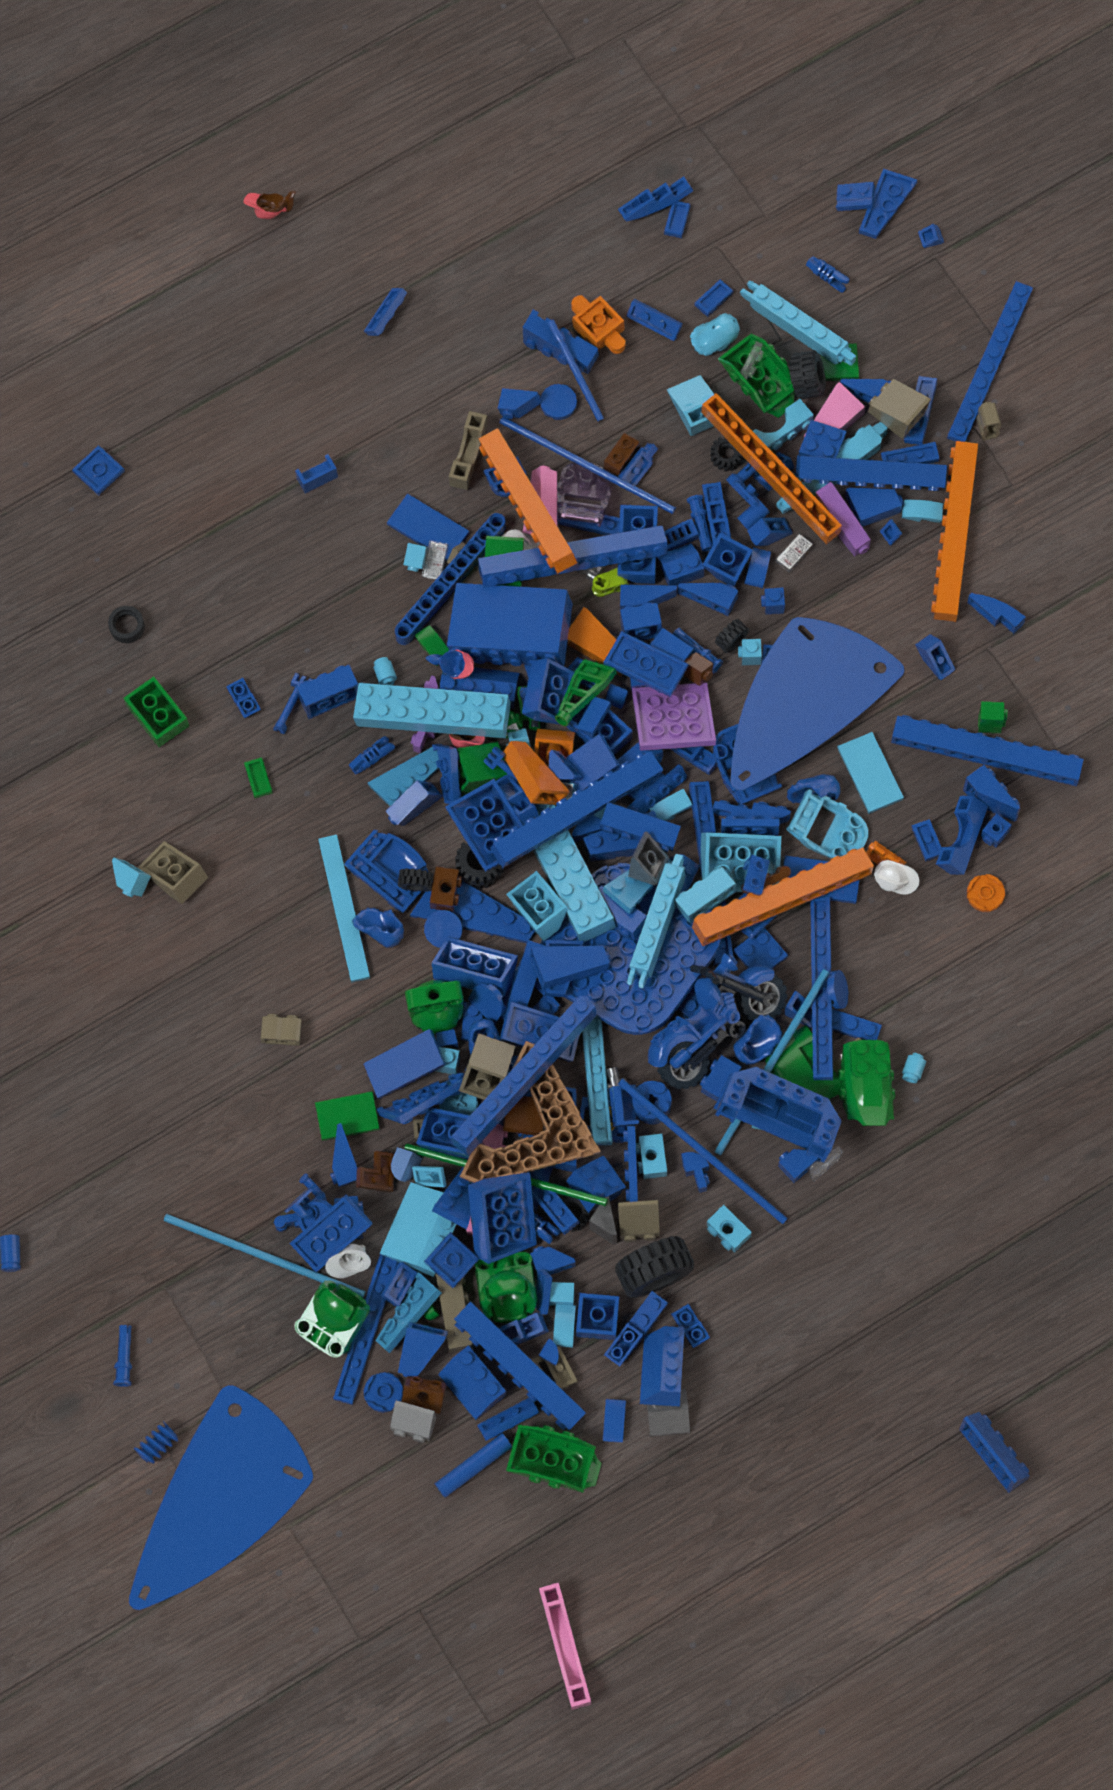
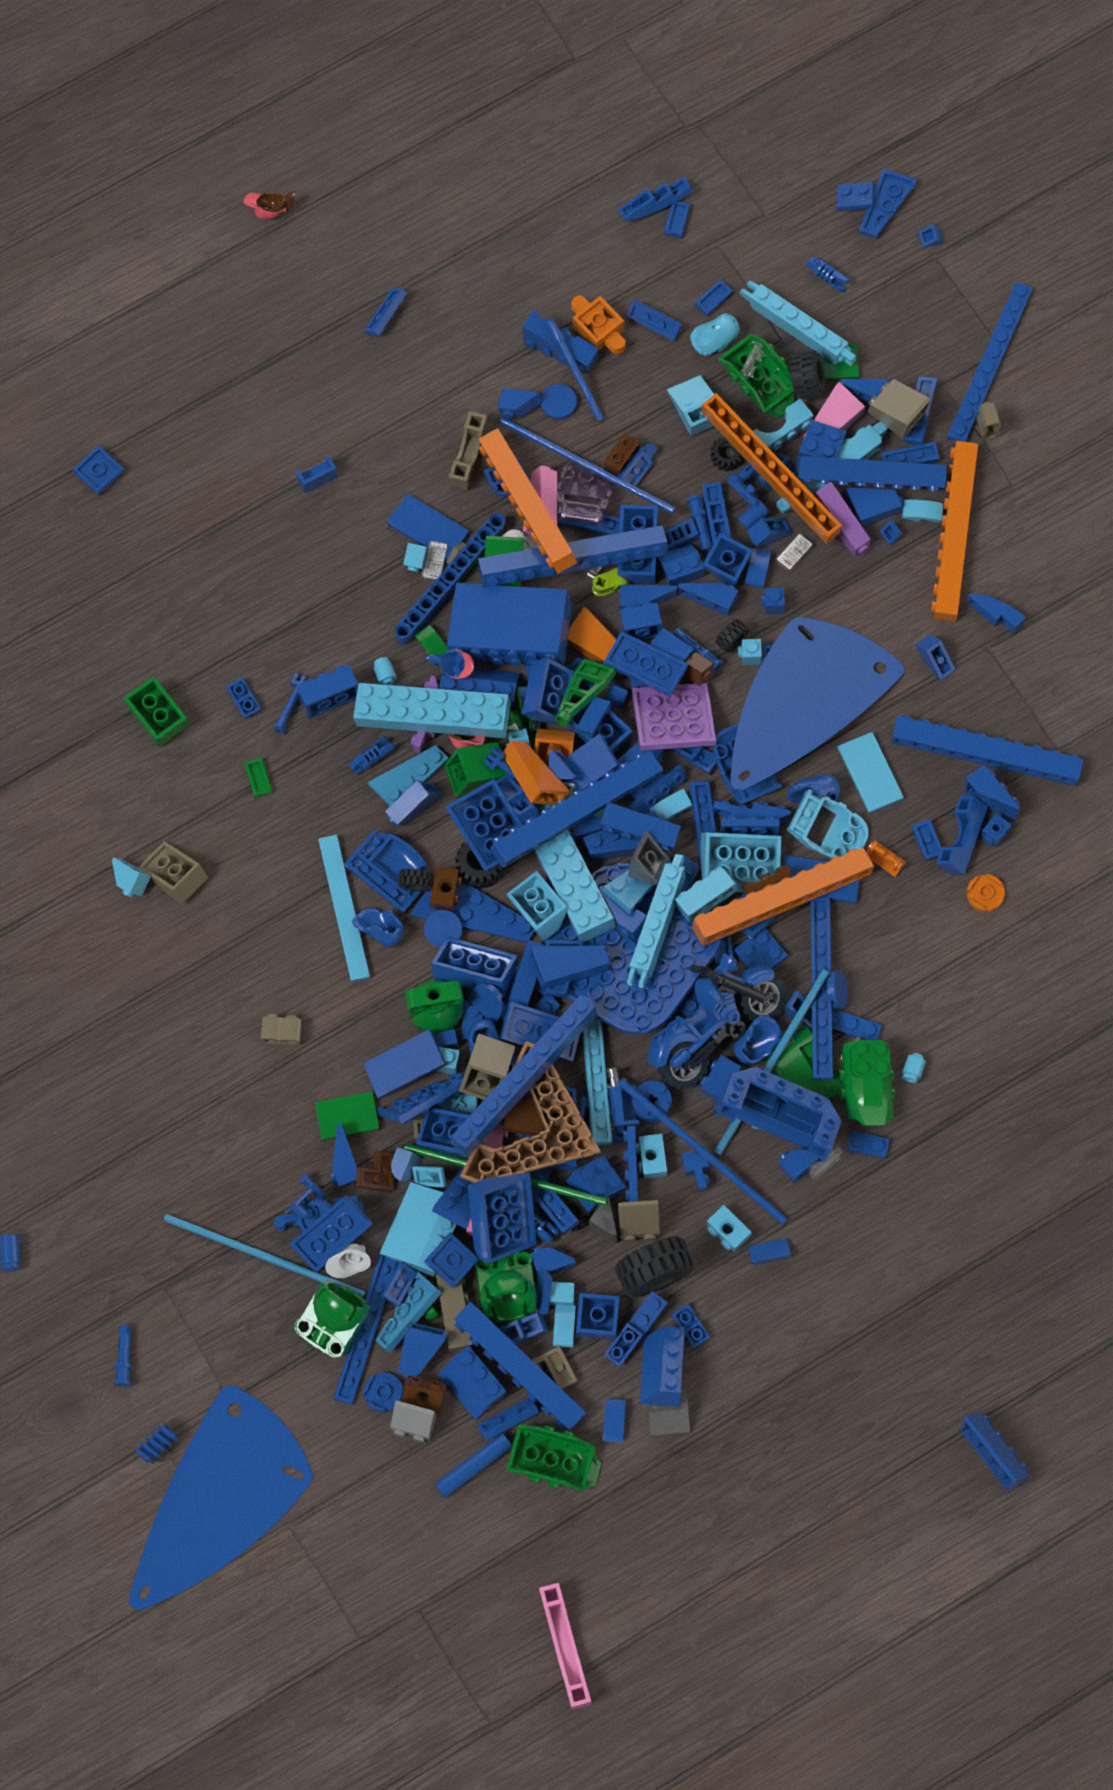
(123, 611): black tyre -> none
(450, 777): blue wing -> none
(550, 1352): blue tile -> none
(755, 875): blue bracket -> none
(769, 1252): none -> blue slope
(868, 1144): none -> blue plate
(896, 877): white piece -> none
(992, 717): green brick -> none

